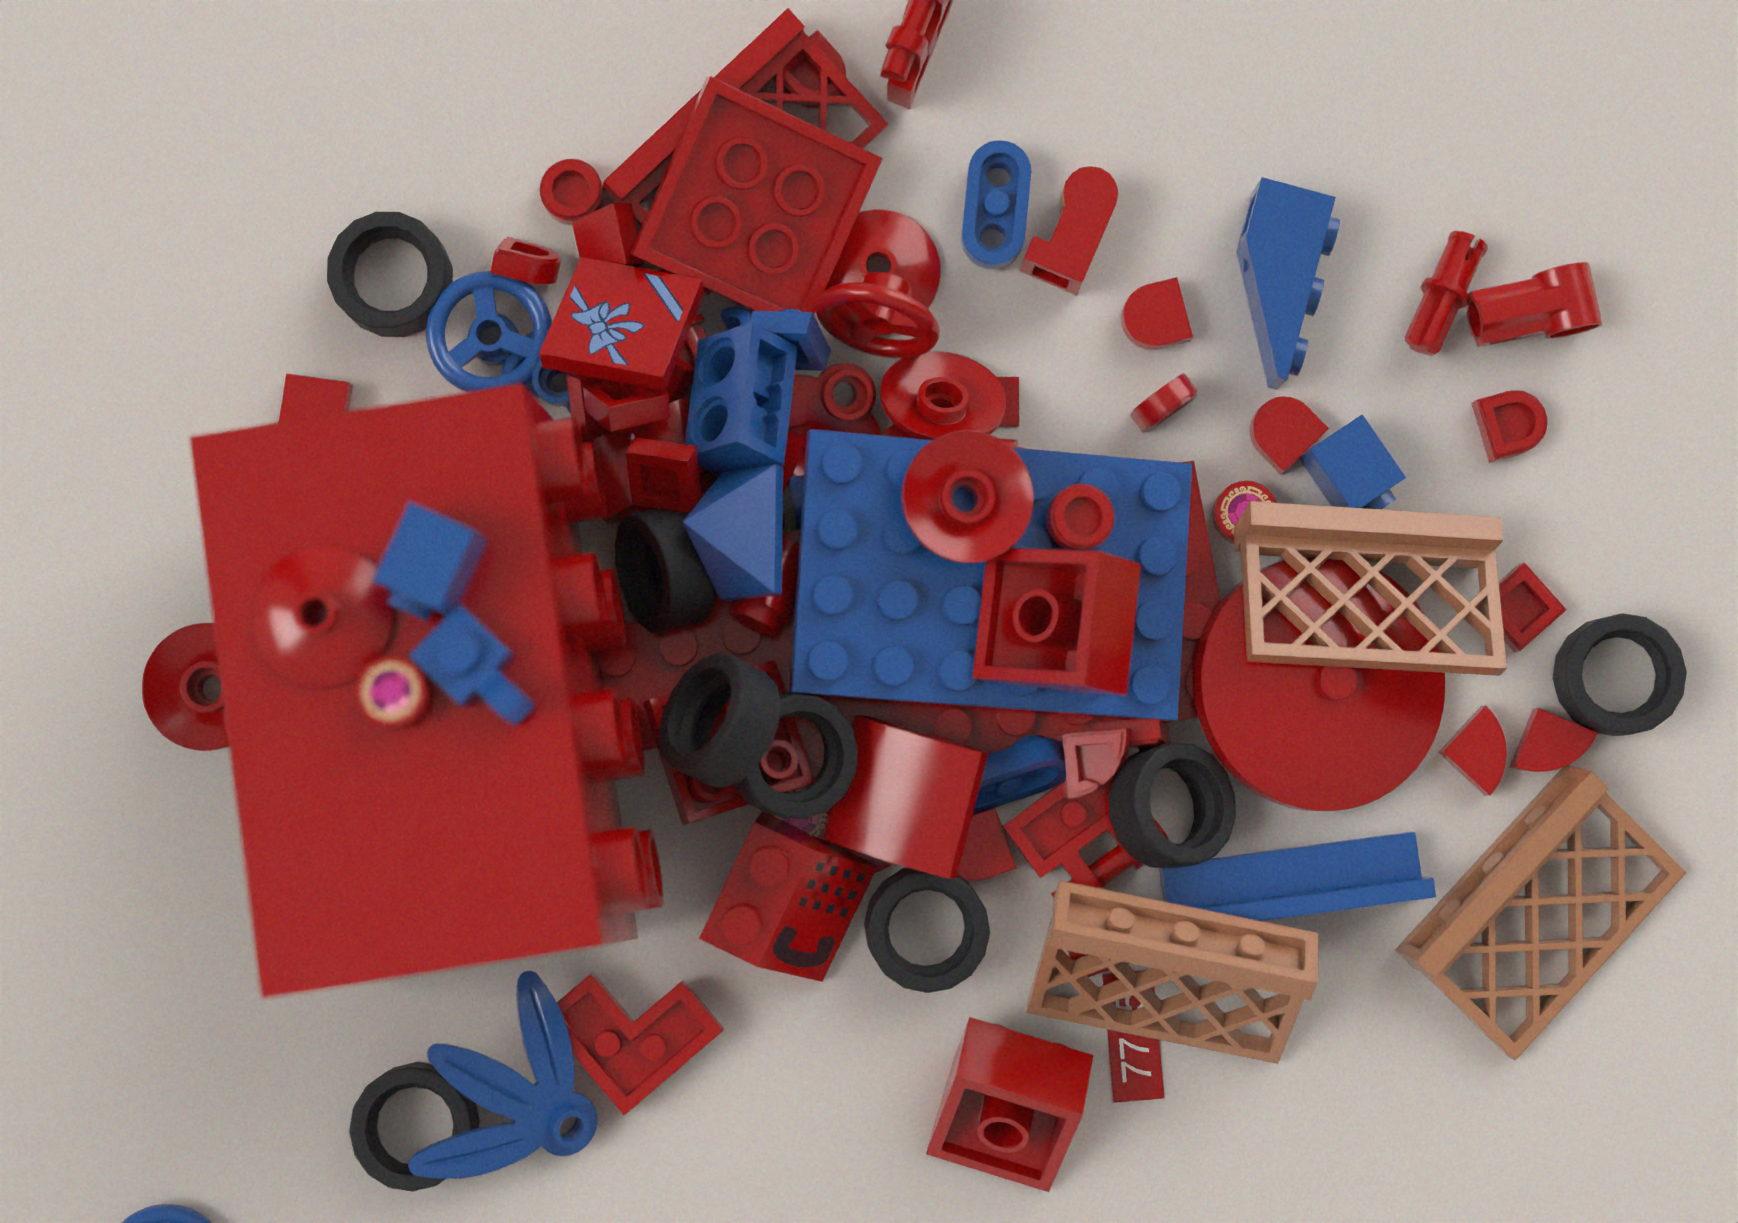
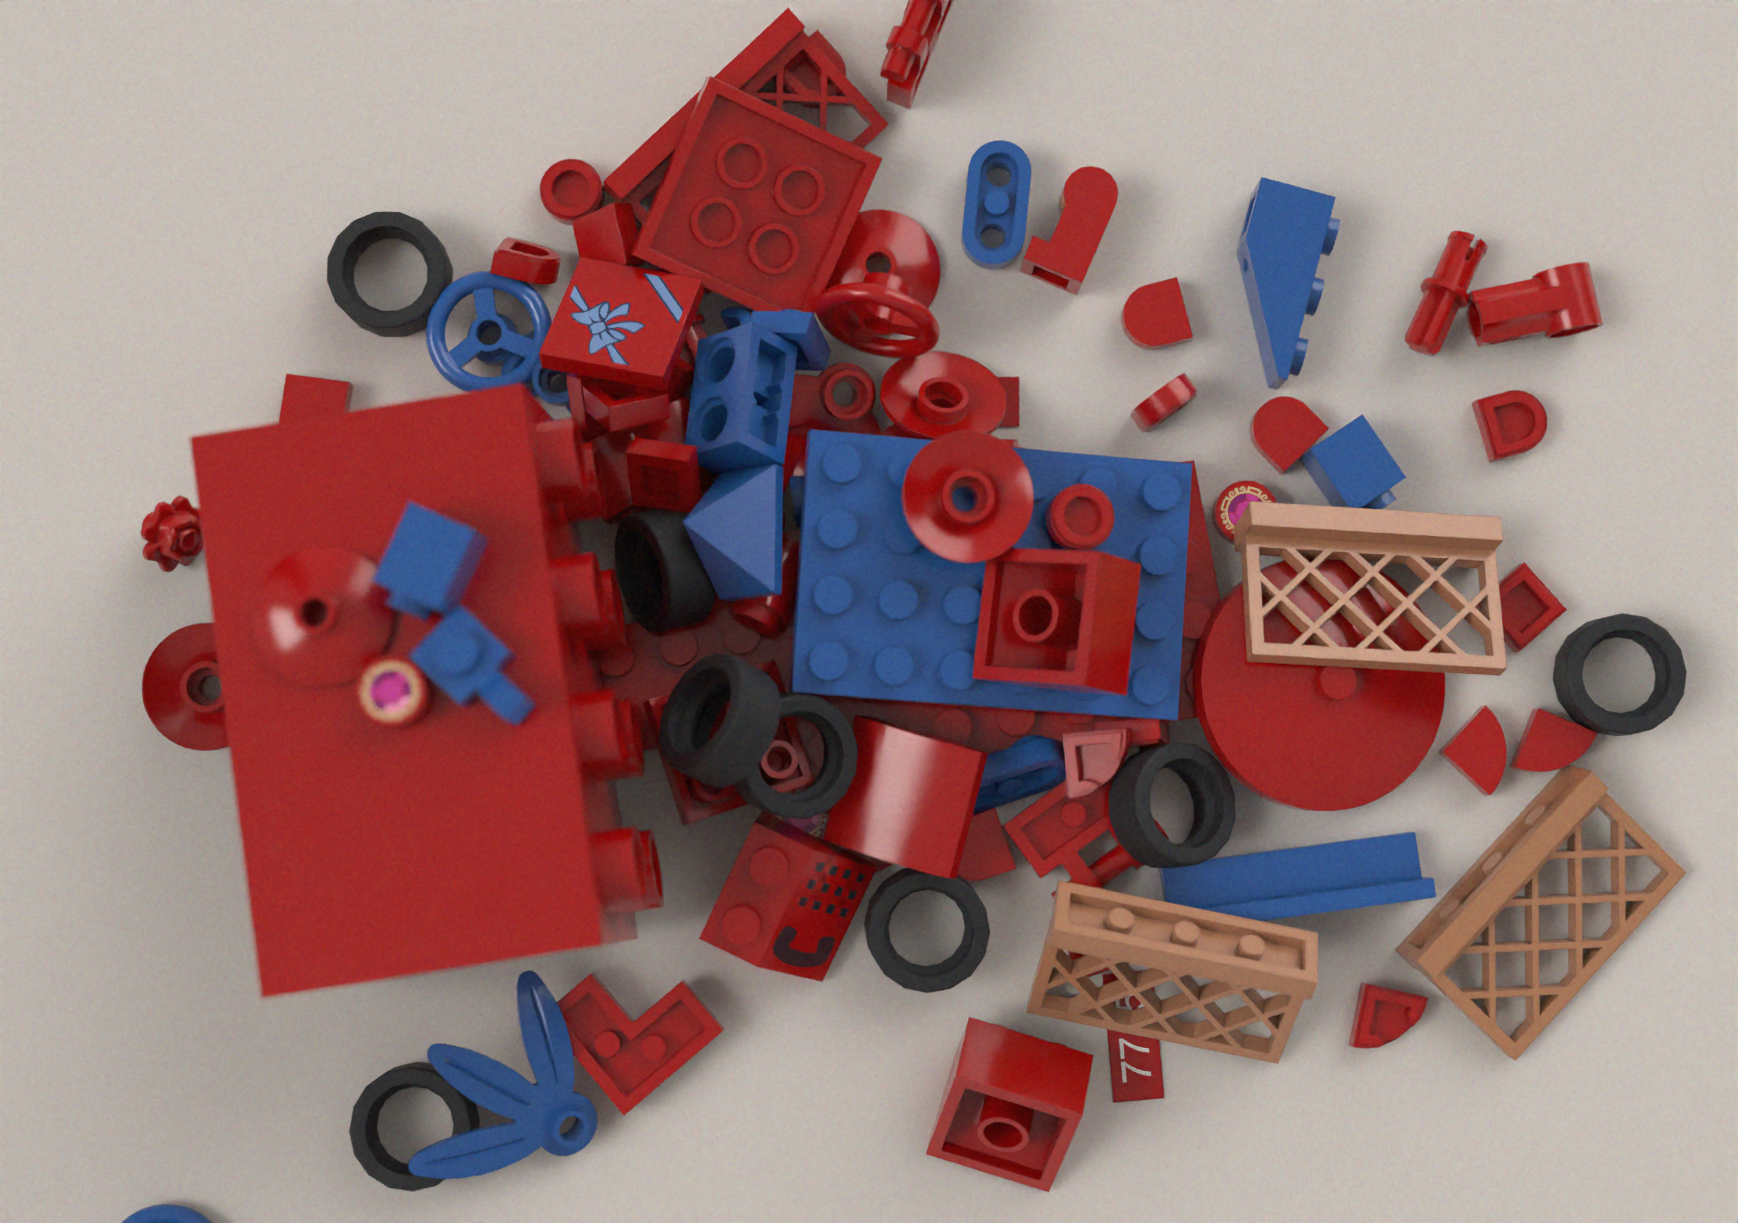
(172, 534): none -> red plant
(1384, 1015): none -> red tile

